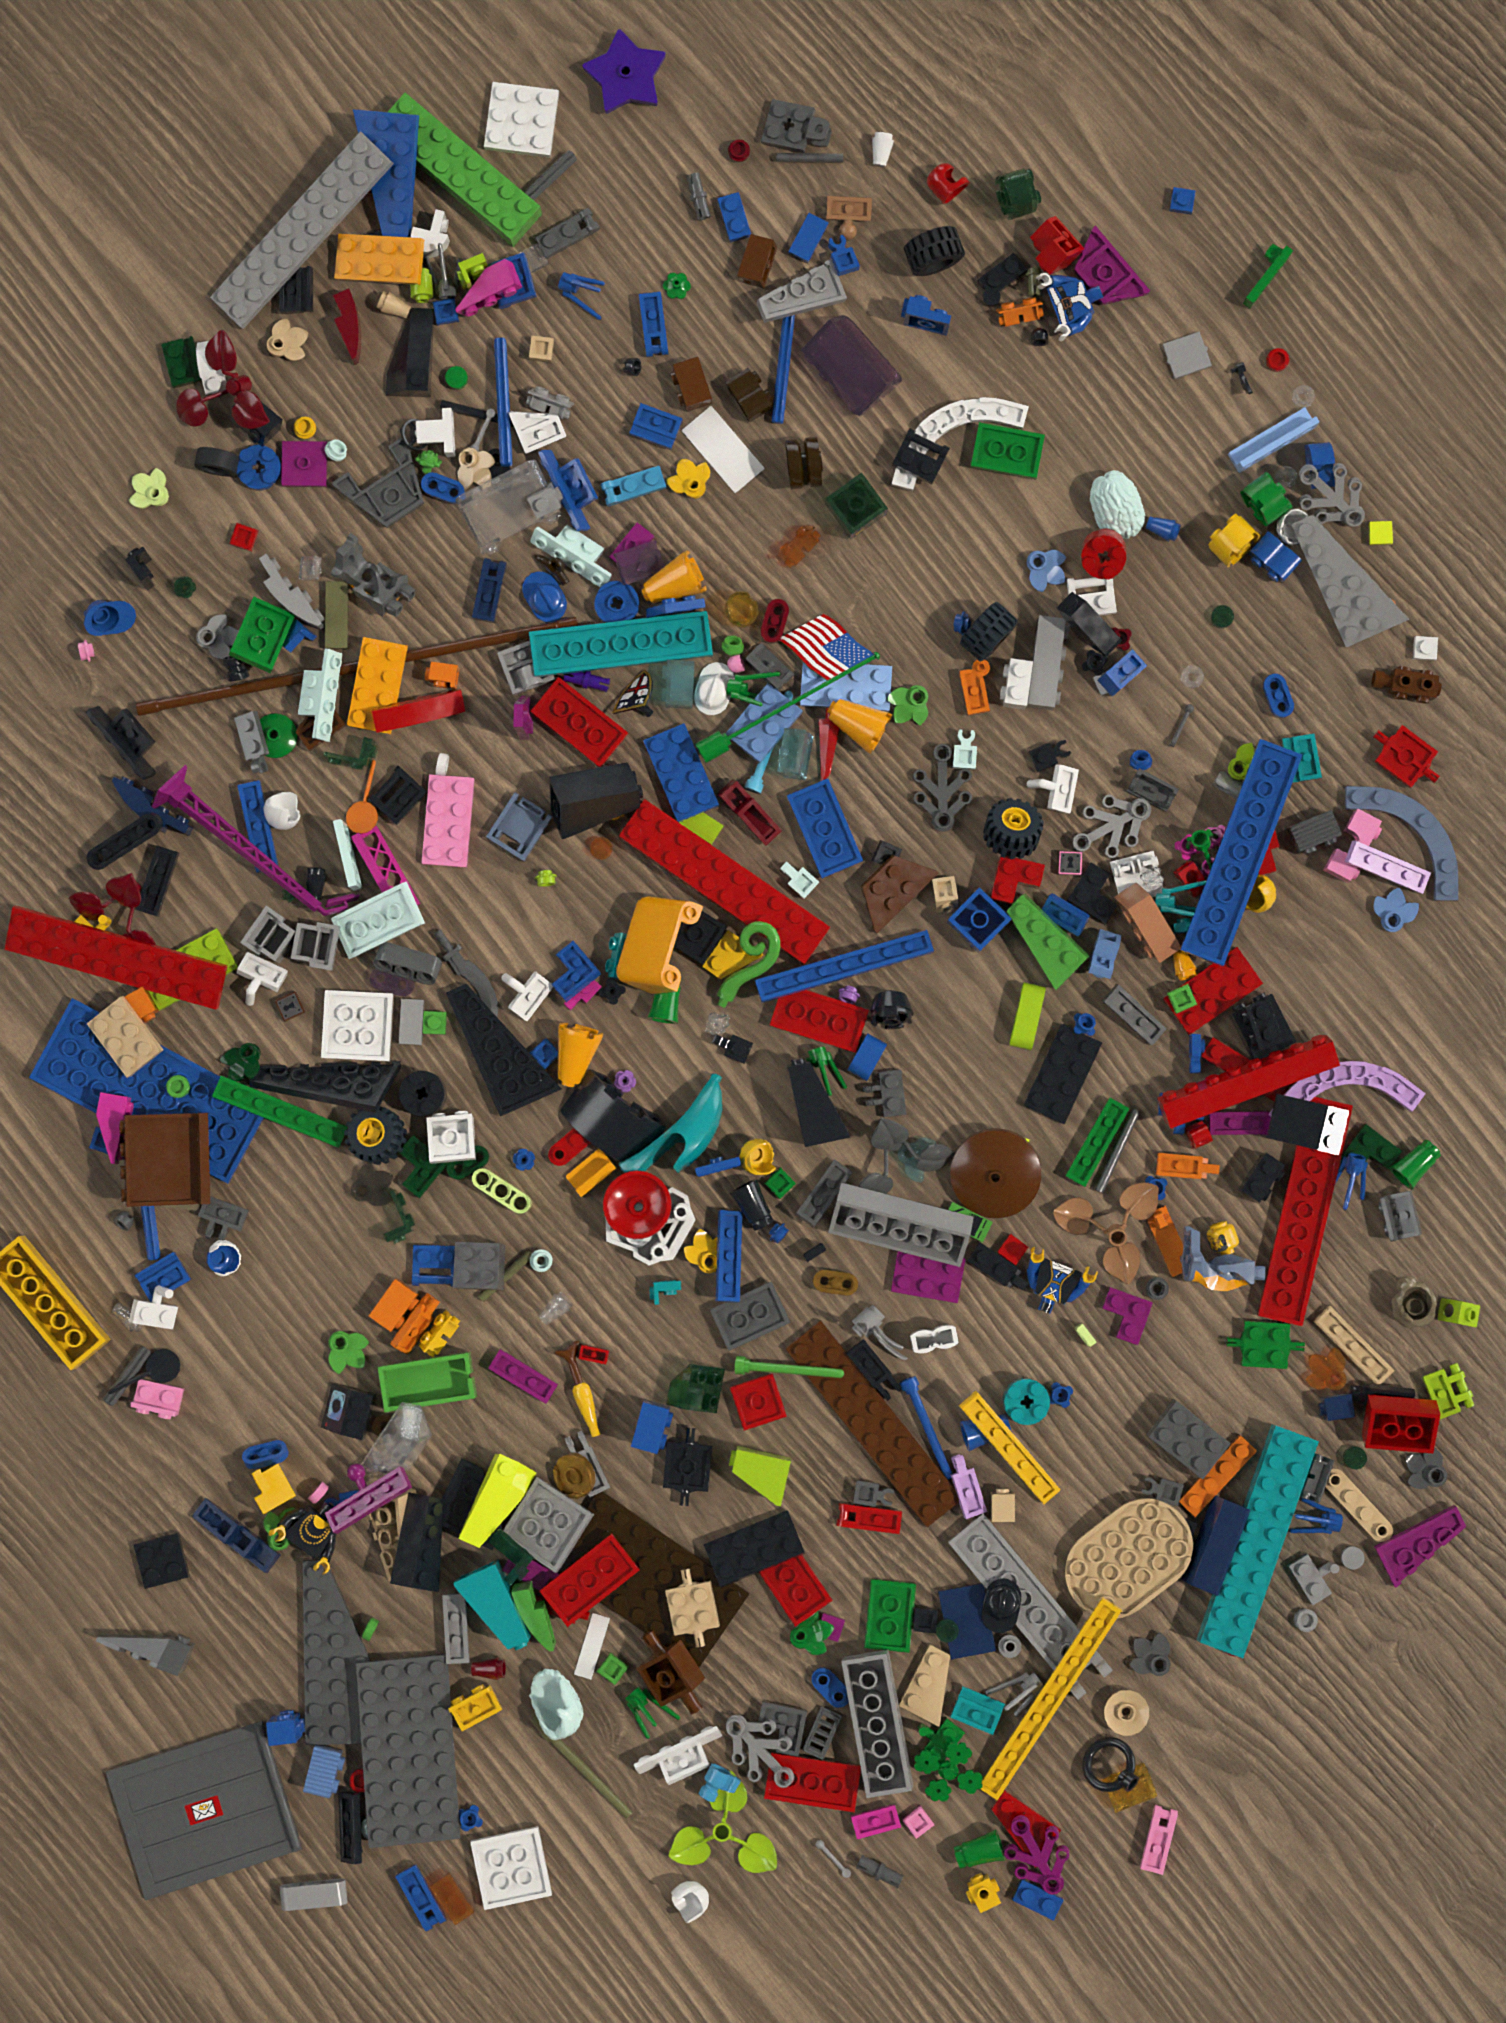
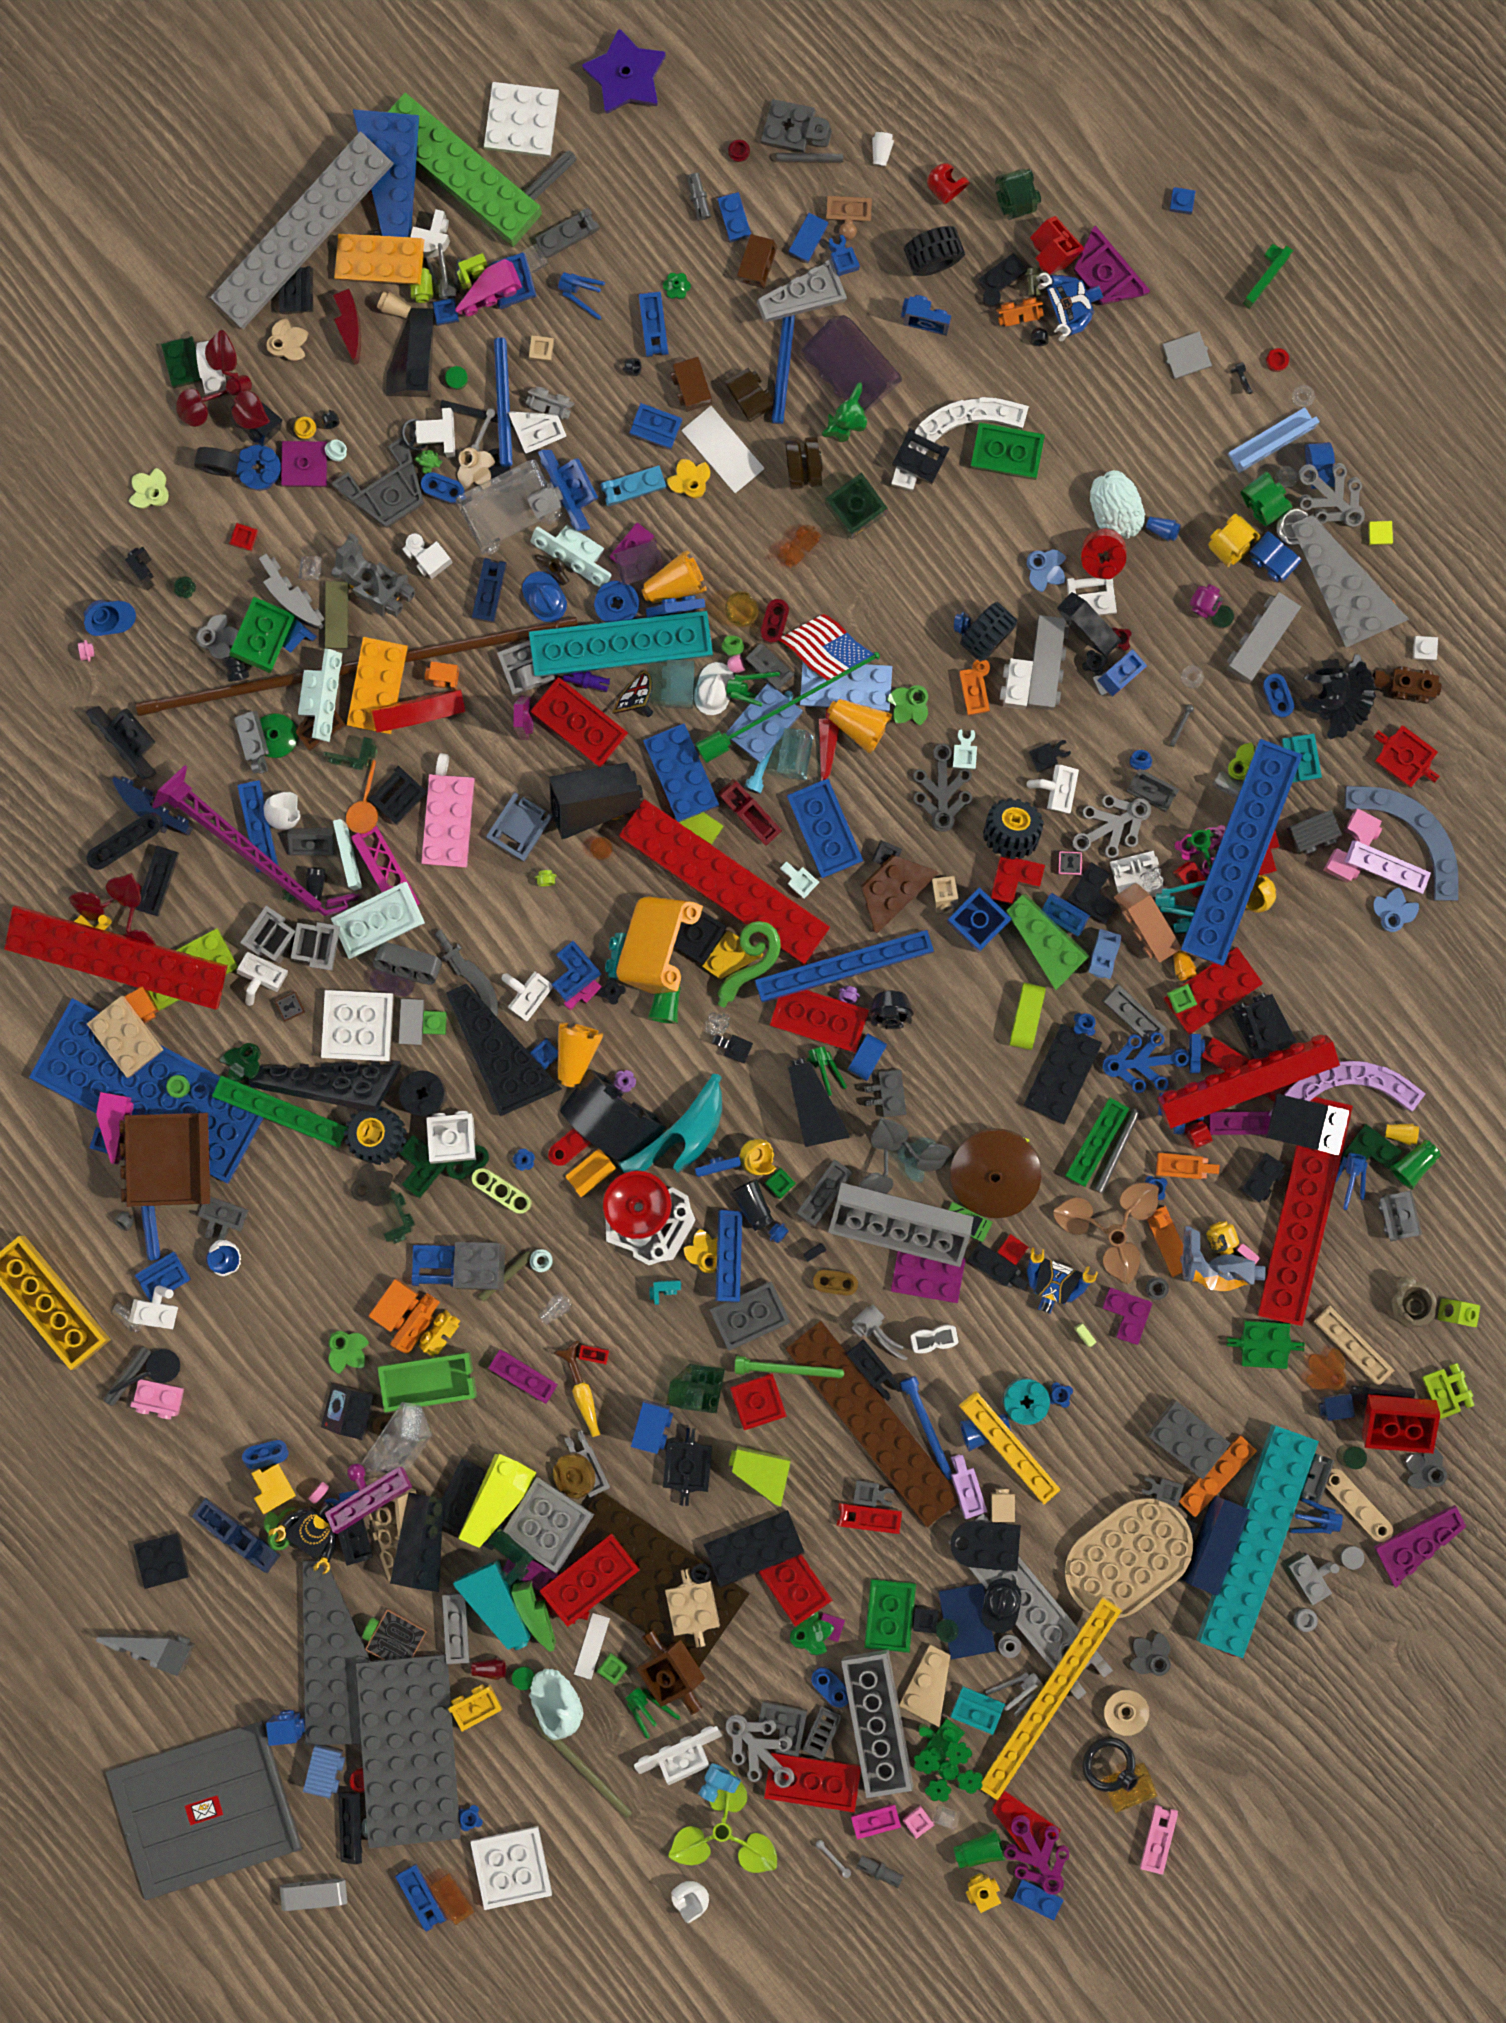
(311, 841): none -> dark grey slope
(329, 420): none -> black hinge
(355, 1543): none -> black hinge
(395, 1637): none -> tile
(430, 560): none -> white brick
(523, 1678): none -> green tile
(699, 1576): none -> black hinge
(848, 417): none -> green animal
(946, 1816): none -> clear brick
(989, 1545): none -> black plate
(1142, 1062): none -> blue plant
(1206, 601): none -> magenta head
(1246, 1253): none -> bright pink tile
(1263, 638): none -> light grey brick
(1344, 696): none -> black piece
(1403, 1133): none -> yellow cone

